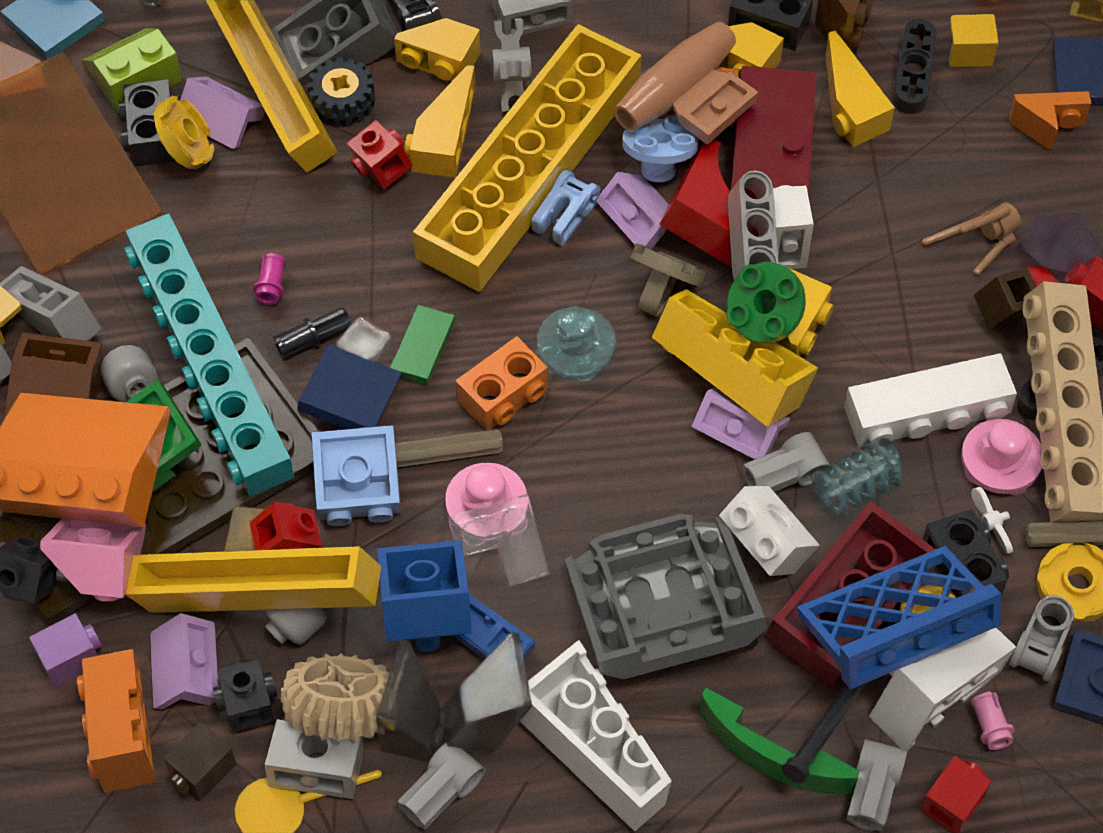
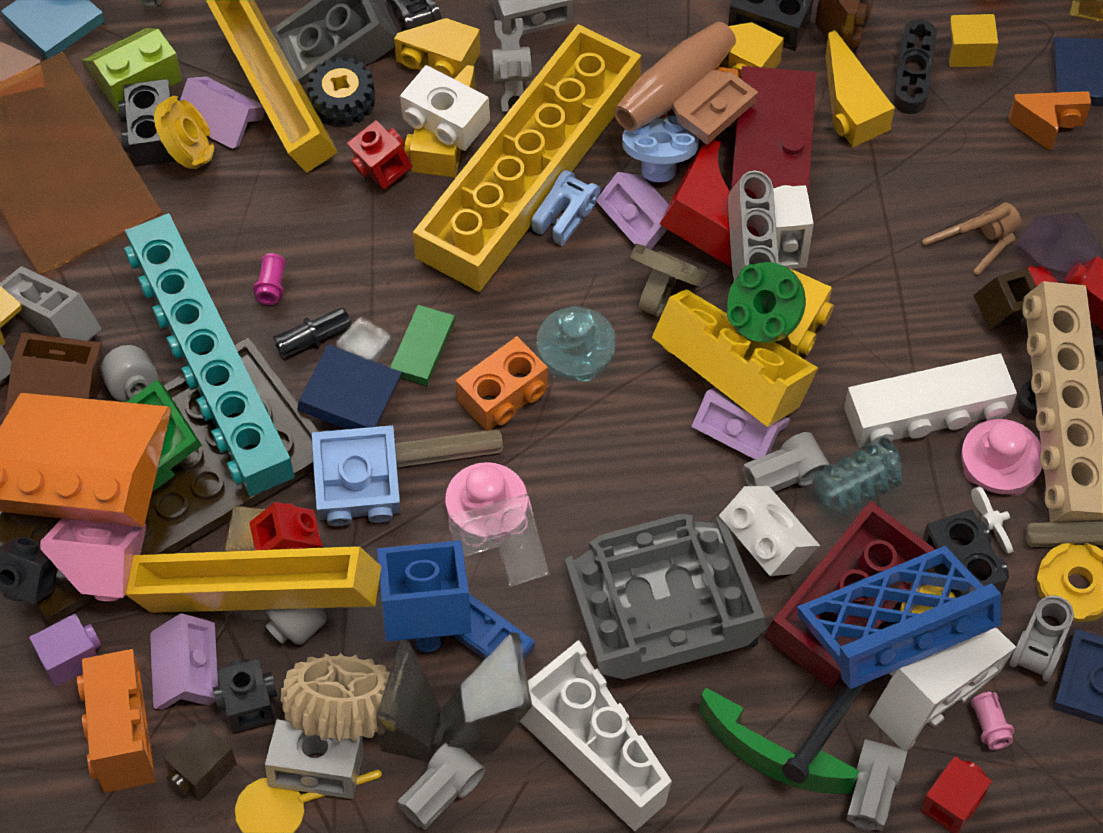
(445, 108): none -> white brick

